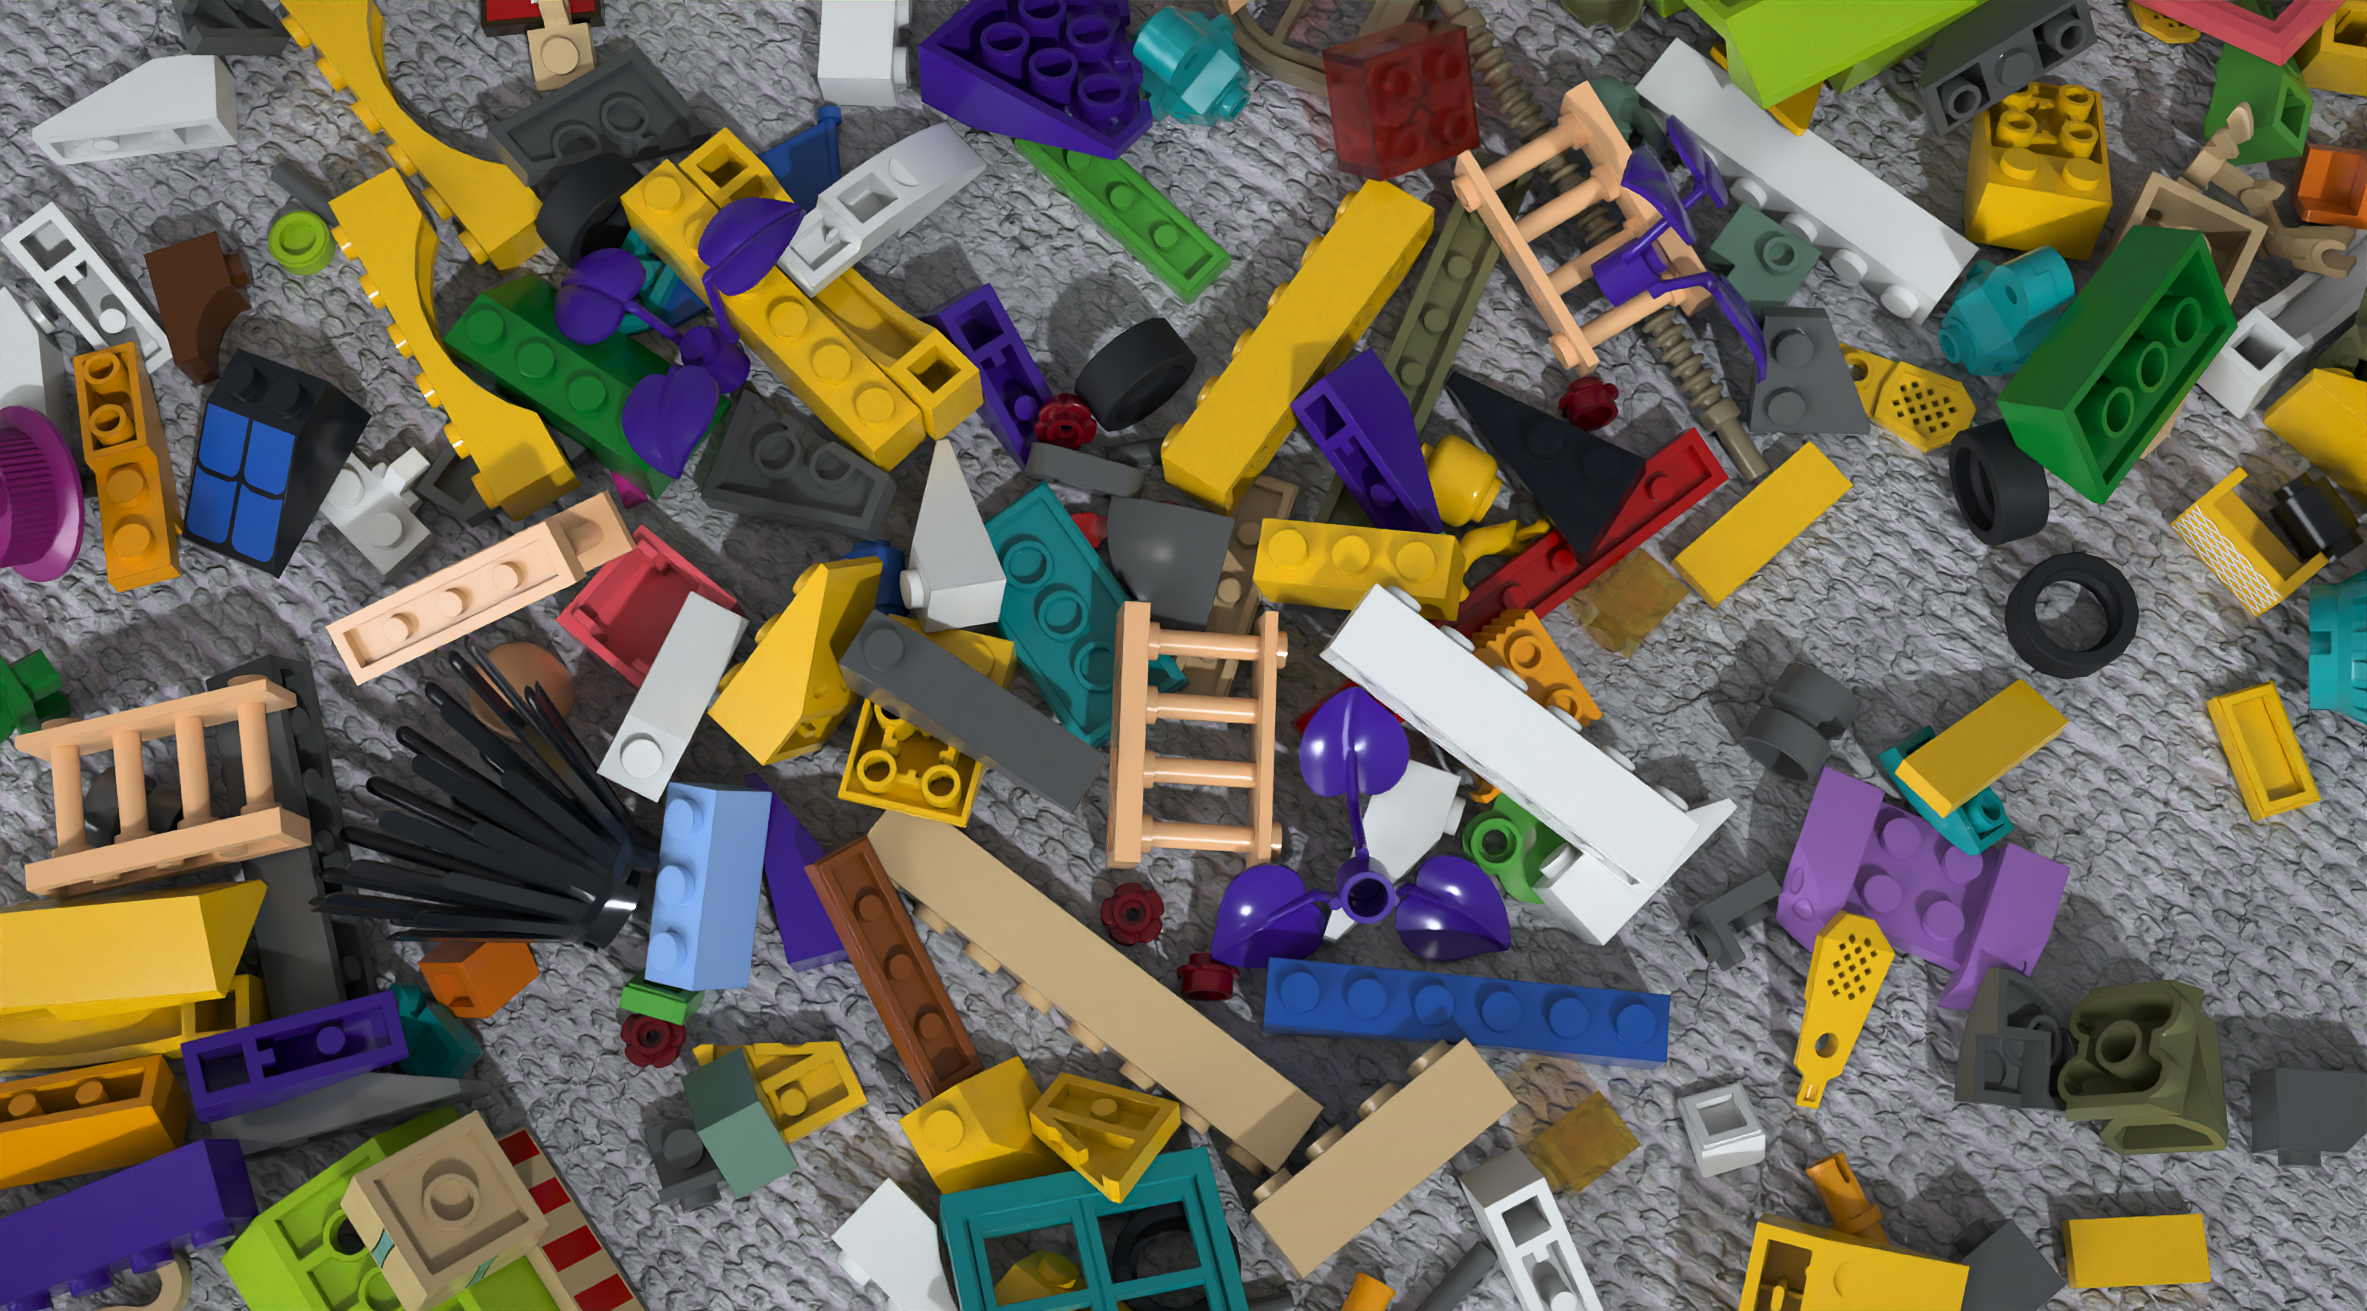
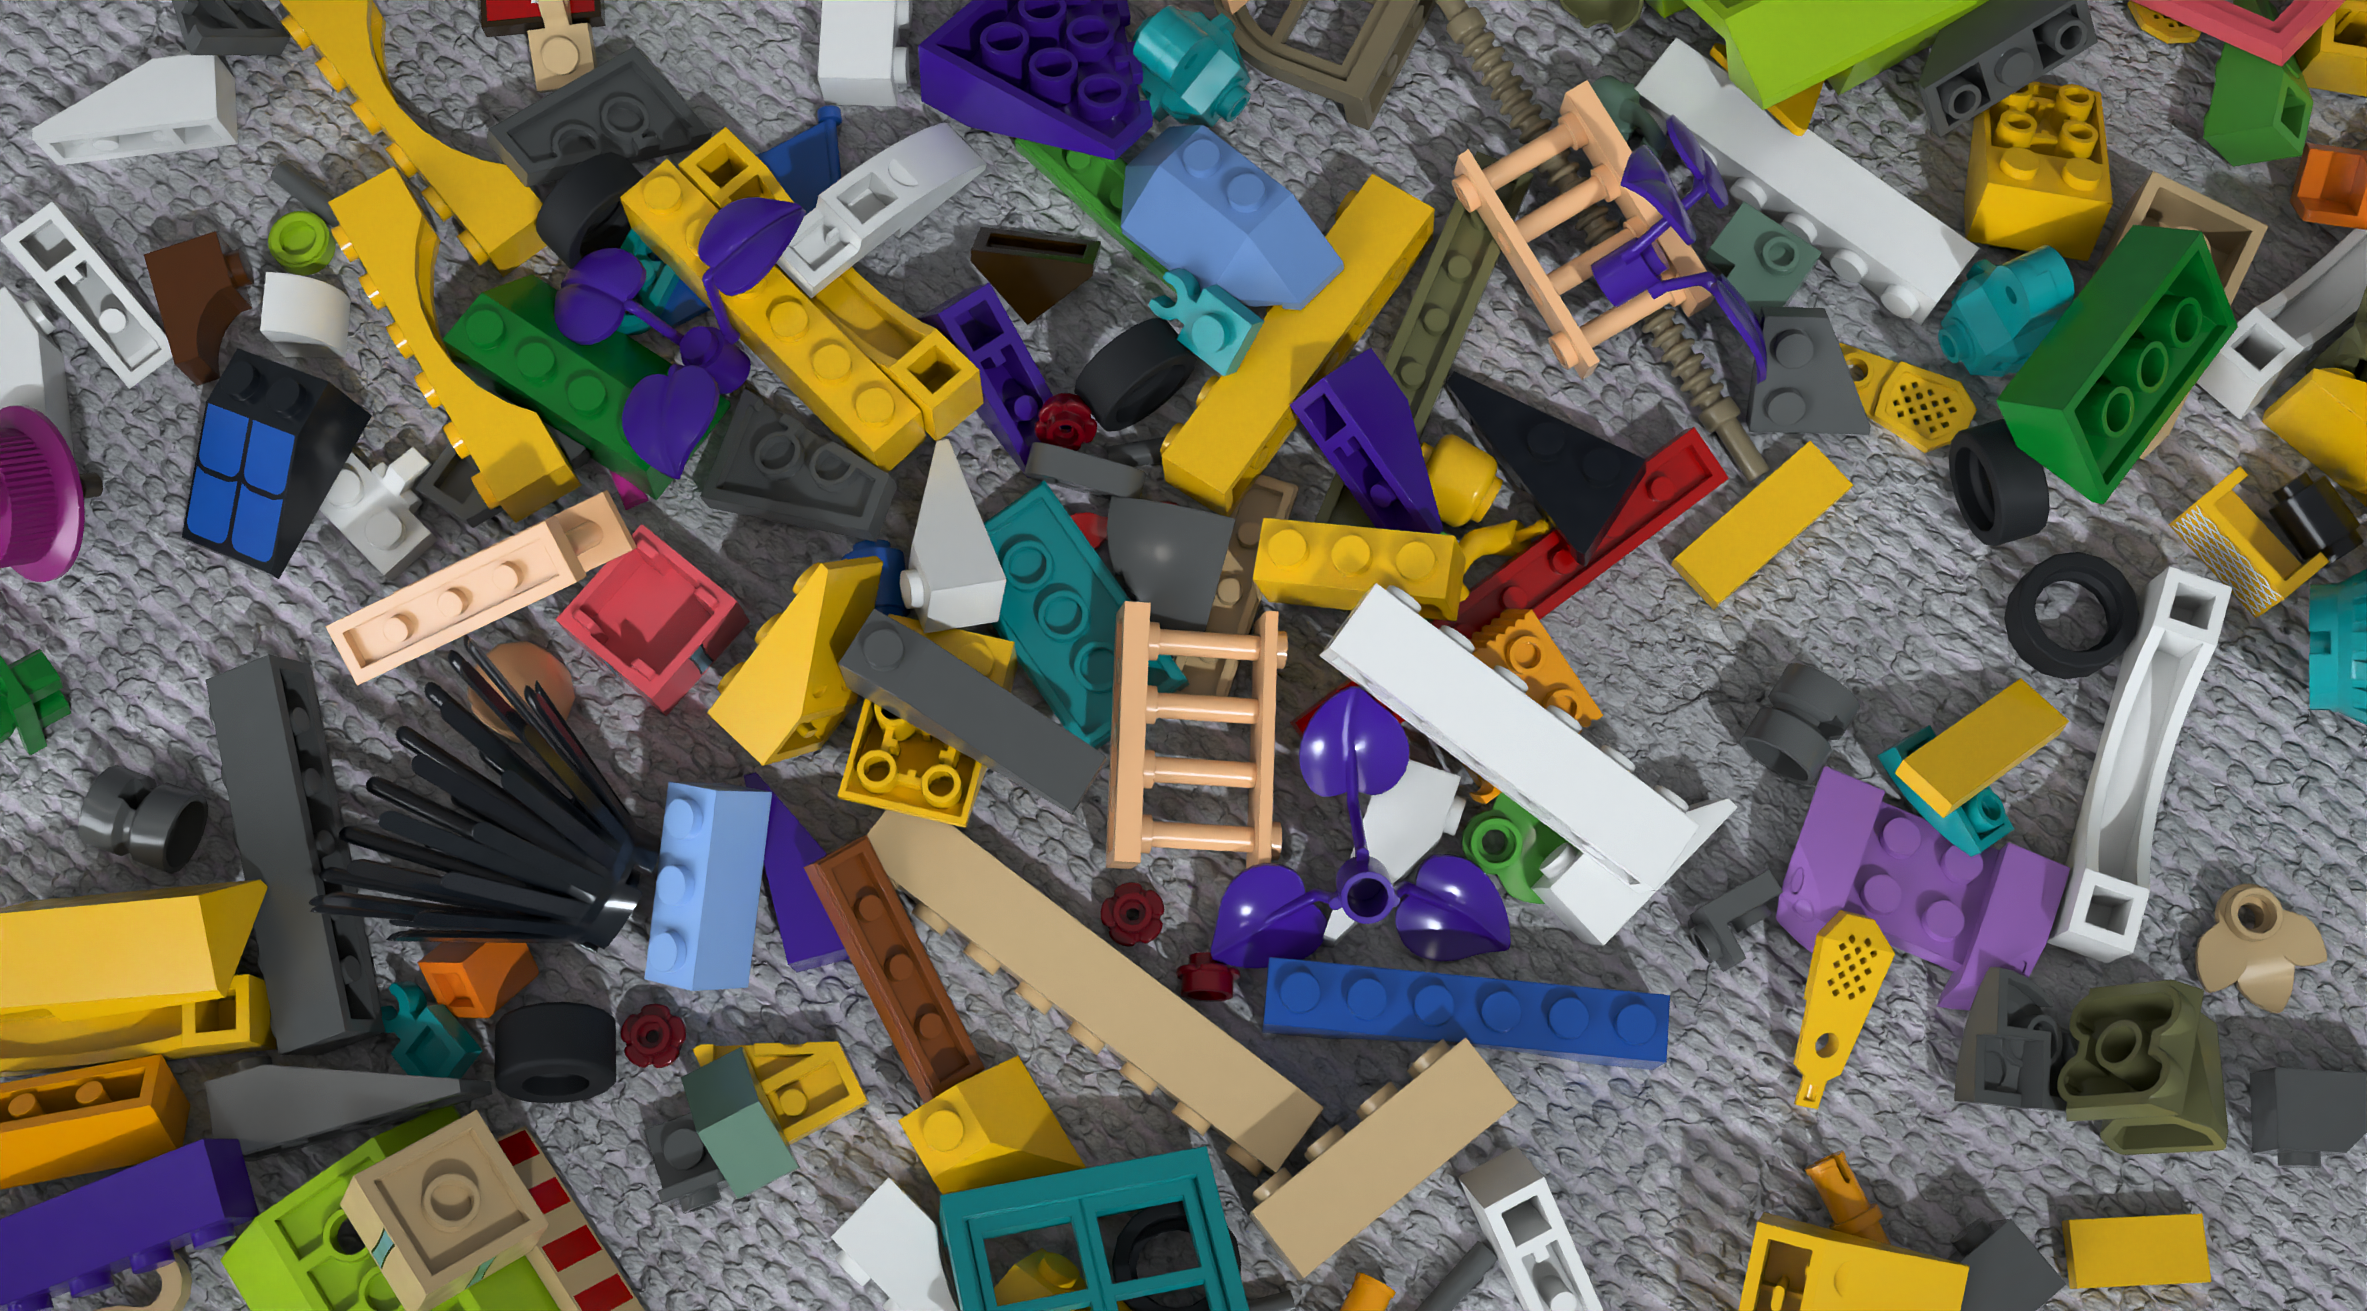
(131, 466): light orange slope -> none
(200, 839): light nougat fence -> none
(291, 1056): dark purple slope -> none
(305, 316): none -> white brick
(555, 1052): none -> black tyre
(660, 1000): bright green tile -> none
(673, 697): white slope -> none
(1033, 268): none -> dark brown slope
(1104, 1130): yellow wing -> none
(1214, 321): none -> teal plate
(1224, 221): none -> medium blue wedge
(1401, 98): clear red brick -> none
(1582, 1145): clear yellow brick -> none
(1589, 403): dark red plate -> none
(1633, 605): clear yellow brick -> none
(1723, 1129): white slope -> none
(2118, 814): none -> white arch
(2258, 958): none -> tan plate
(2263, 751): yellow tile -> none
(2307, 246): tan piece -> none

